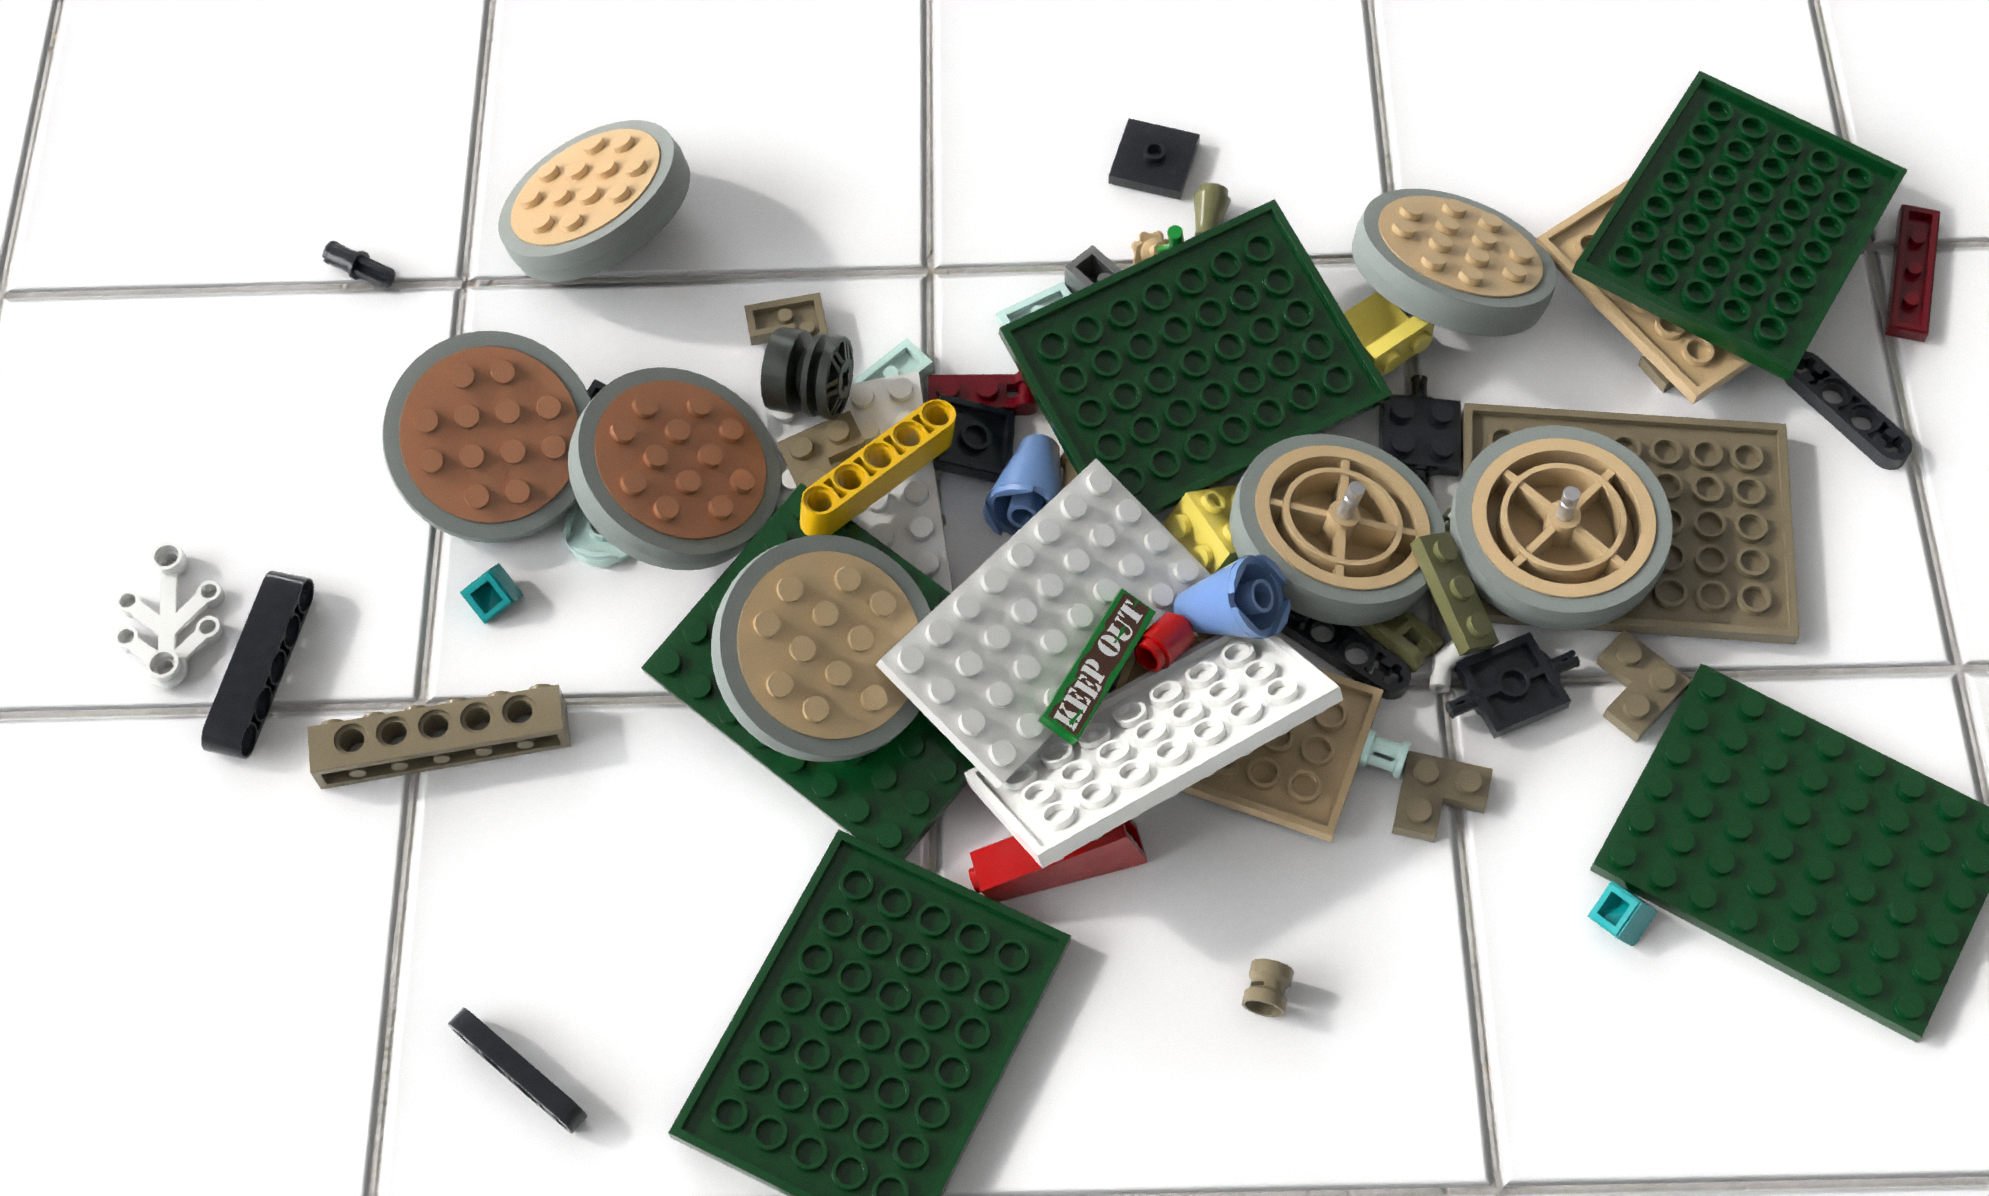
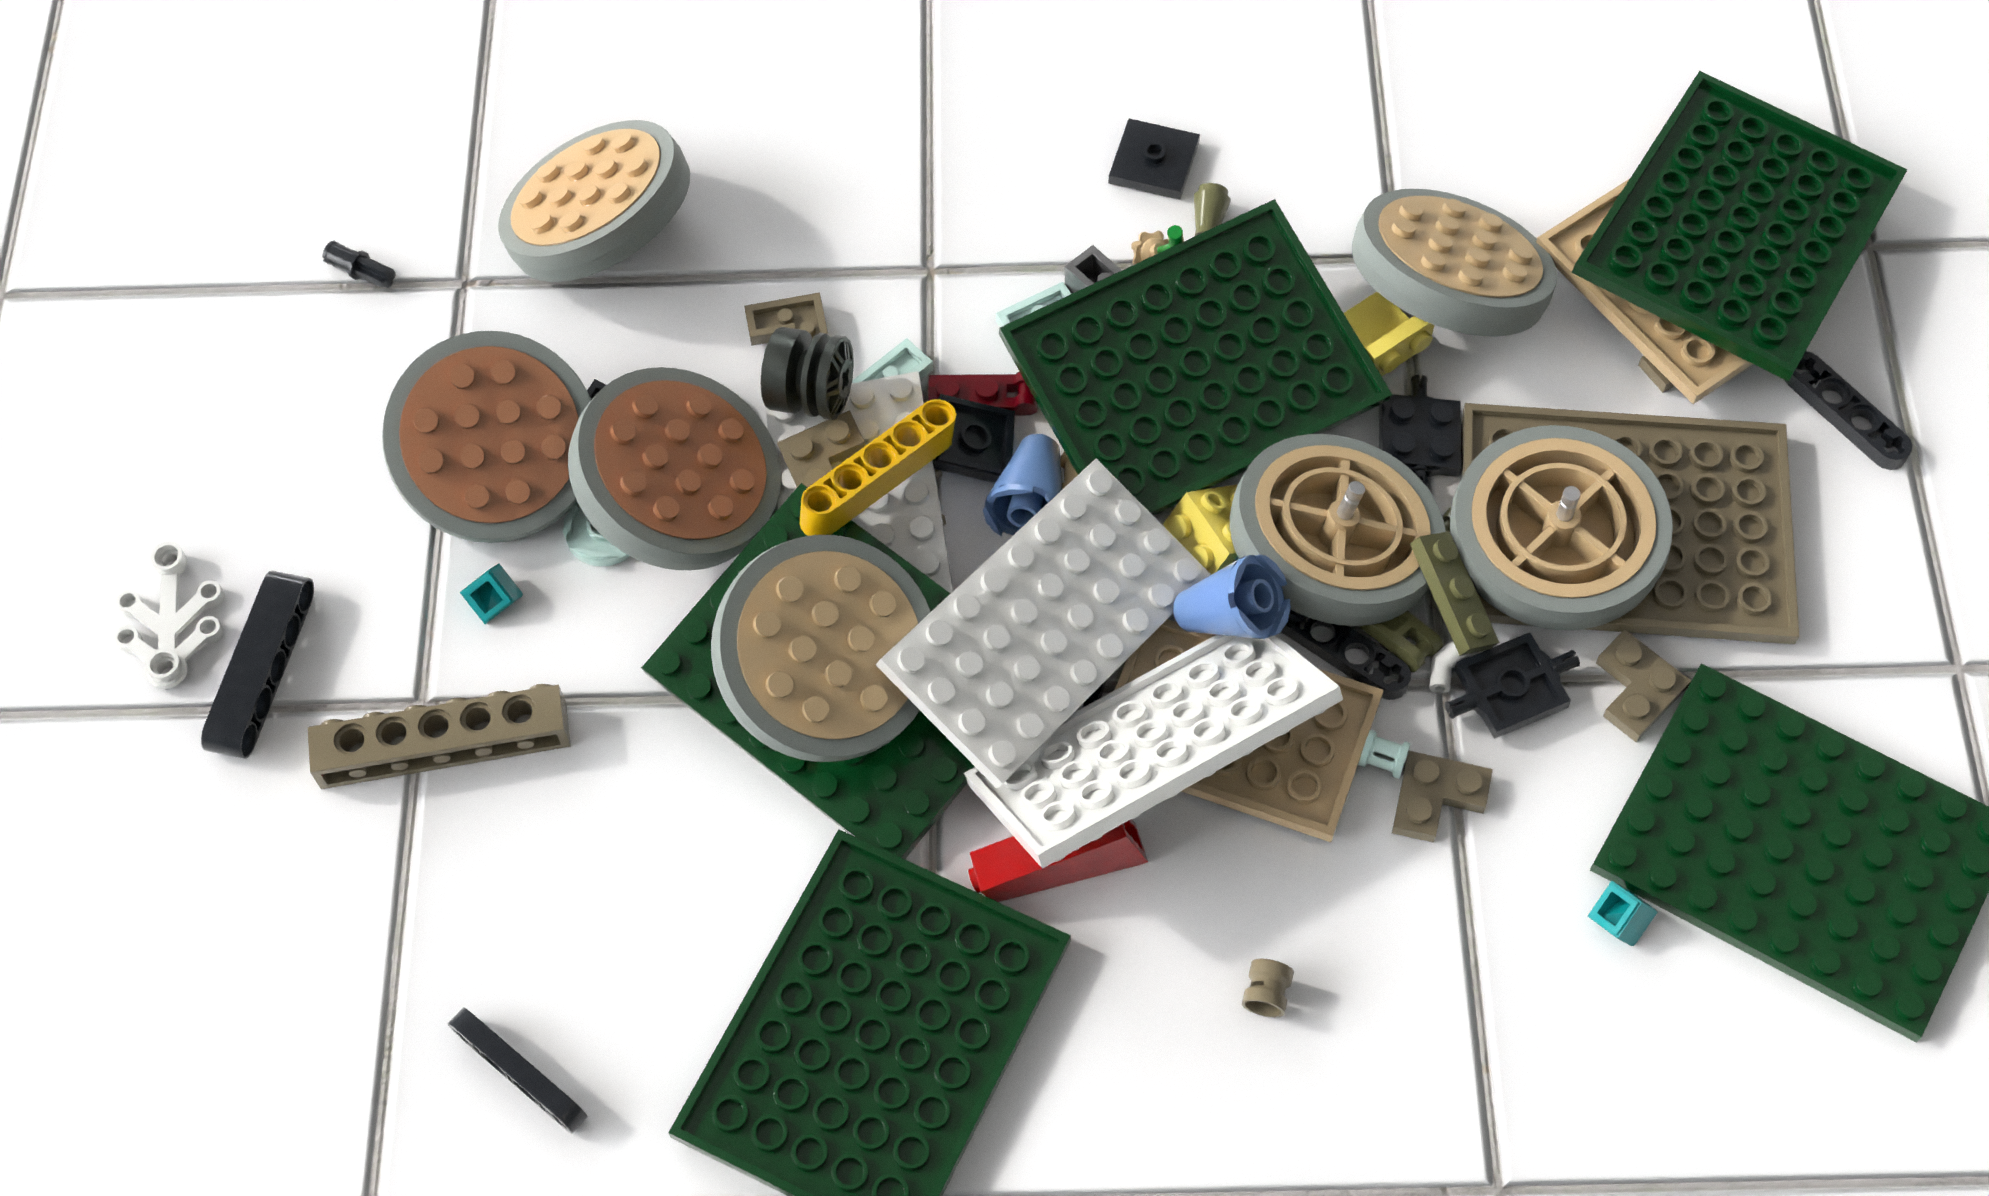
(1096, 666): tile -> none
(1164, 642): red brick -> none
(1912, 273): dark red tile -> none

